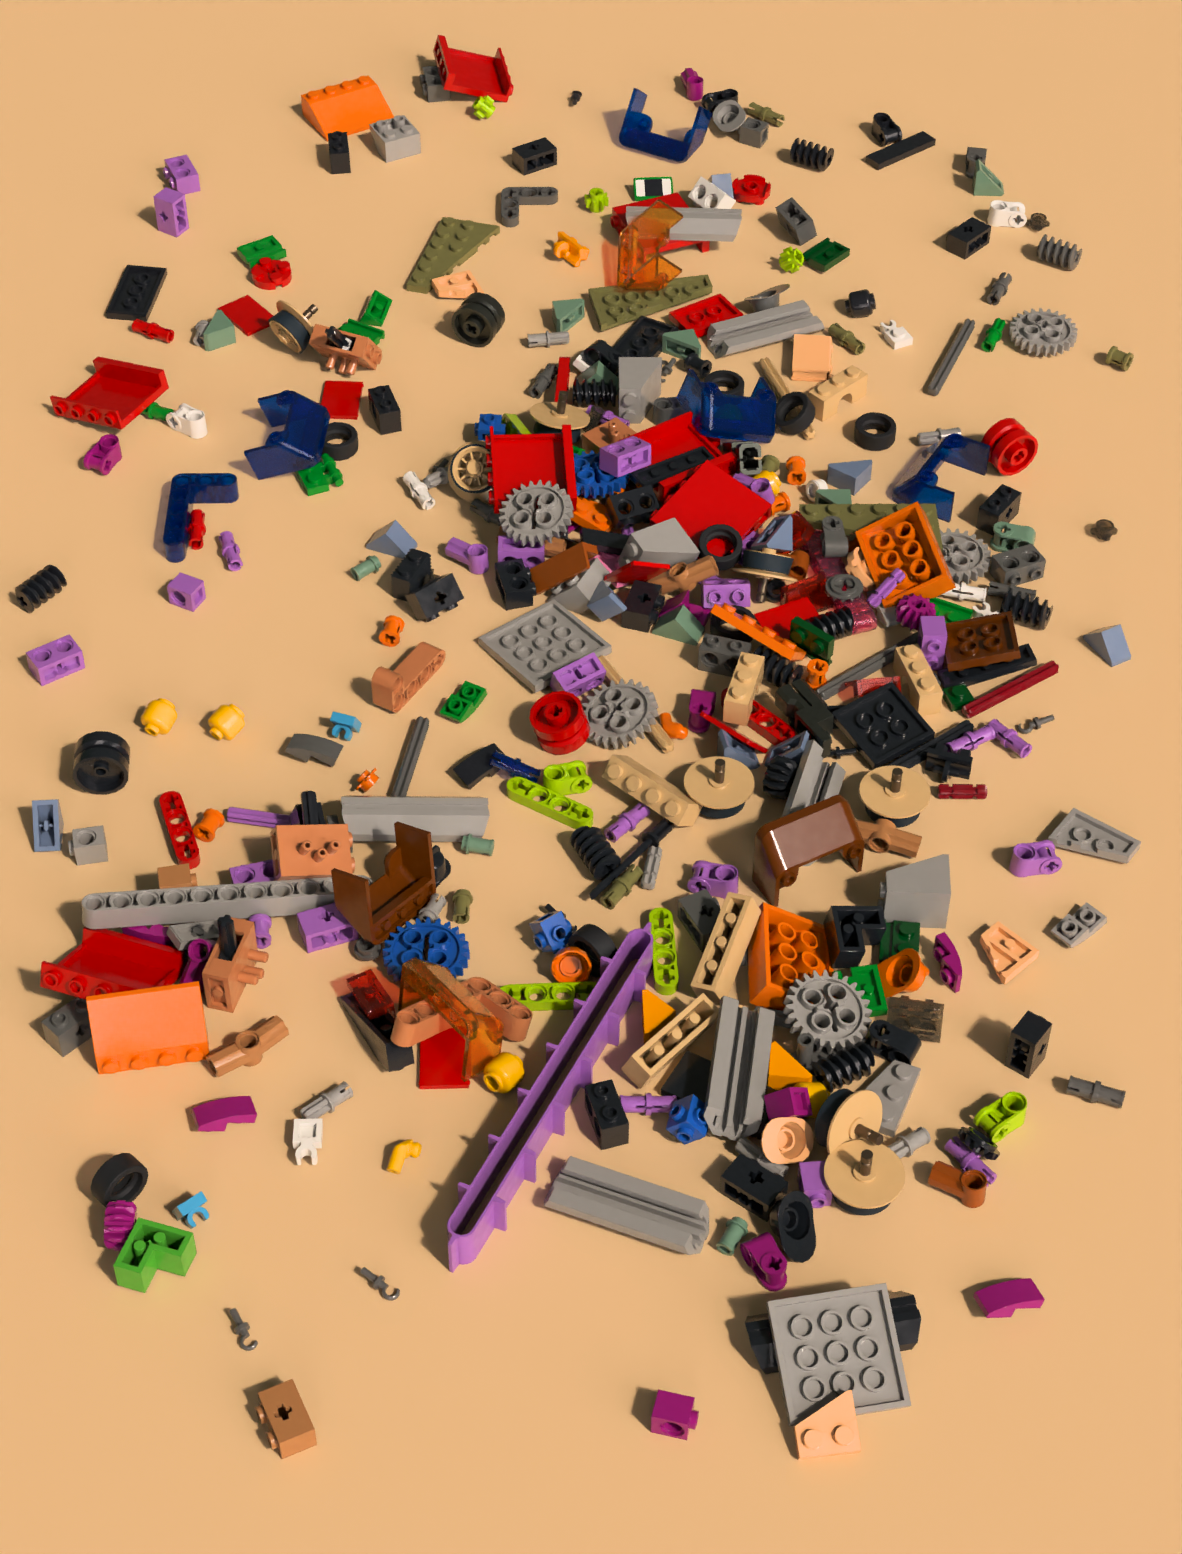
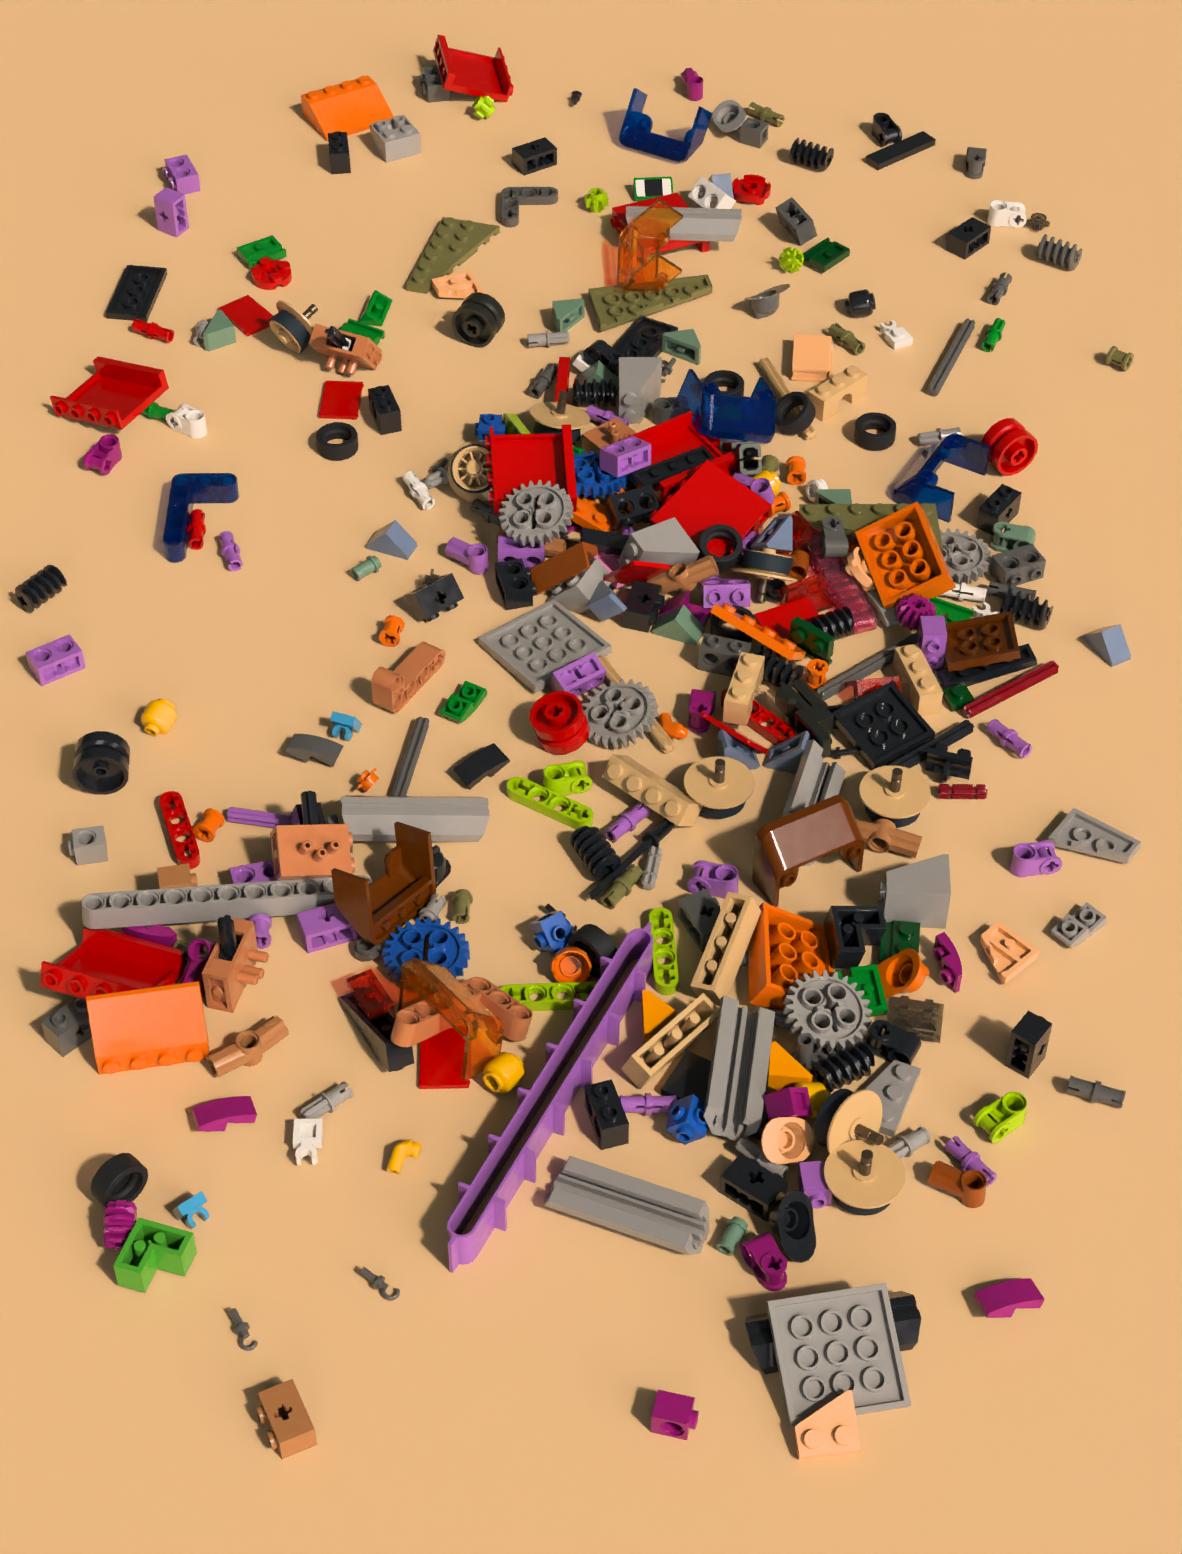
(47, 825): sand blue slope -> none
(184, 934): light grey hinge -> none
(186, 592): medium lavender brick -> none
(226, 722): yellow head -> none
(300, 442): clear blue windscreen -> none
(314, 480): green plate -> none
(410, 573): black brick -> none
(477, 845): sand green pin -> none
(514, 766): clear blue pin -> none
(570, 250): light orange hips -> none
(595, 416): clear smoke pin -> none
(700, 366): black bush -> none
(703, 313): red plate -> none
(718, 97): black piece -> none
(761, 329): light grey piece -> none
(779, 777): black gear -> none
(835, 584): dark grey gear -> none
(849, 475): sand blue slope -> none
(886, 587): medium lavender axle -> none
(971, 740): medium lavender pin -> none
(979, 1143): black gear -> none
(985, 182): sand green slope -> none
(1035, 723): dark grey hand -> none
(1043, 332): light grey gear -> none
(1104, 530): clear smoke plate -> none

